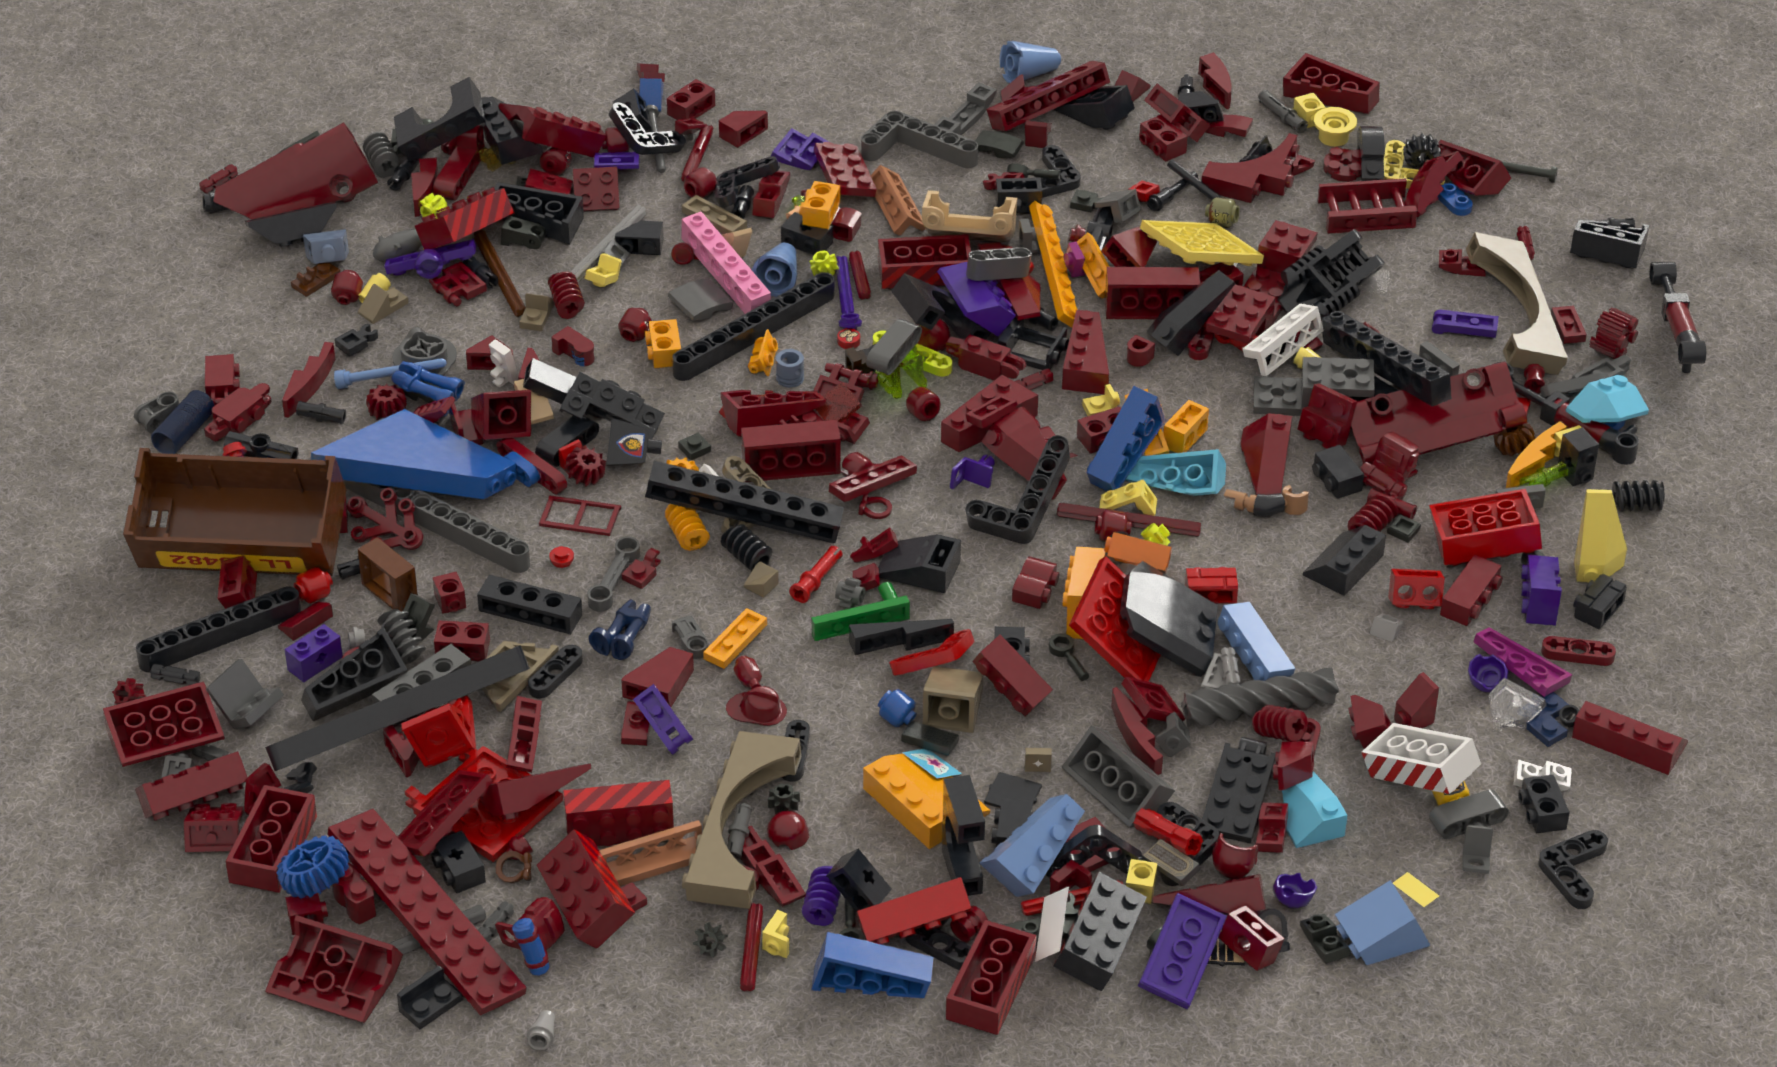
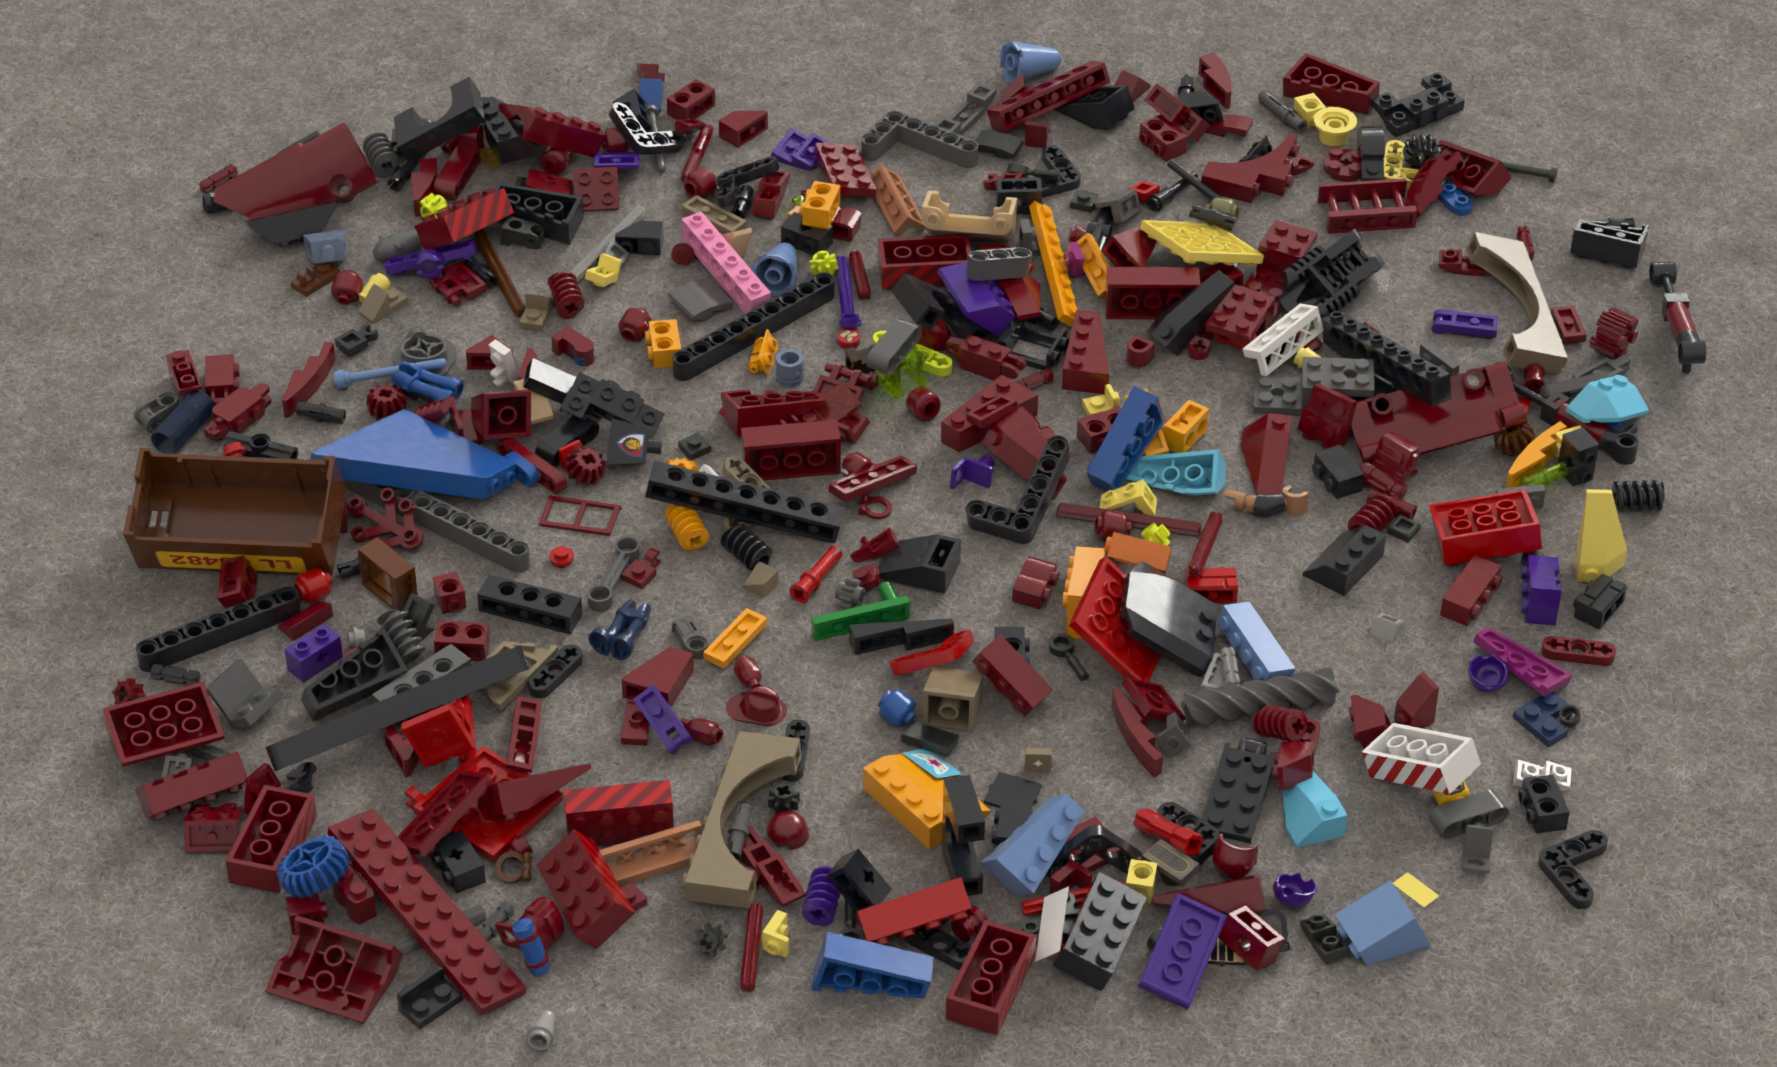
(182, 372): none -> dark red slope
(703, 730): none -> dark red plant
(1116, 775): dark grey slope -> none
(1205, 544): none -> dark red axle
(1212, 217): none -> black pin
(1272, 827): dark red slope -> none
(1418, 581): red brick -> none
(1419, 109): none -> black bracket
(1513, 705): clear slope -> none
(1628, 737): dark red slope -> none

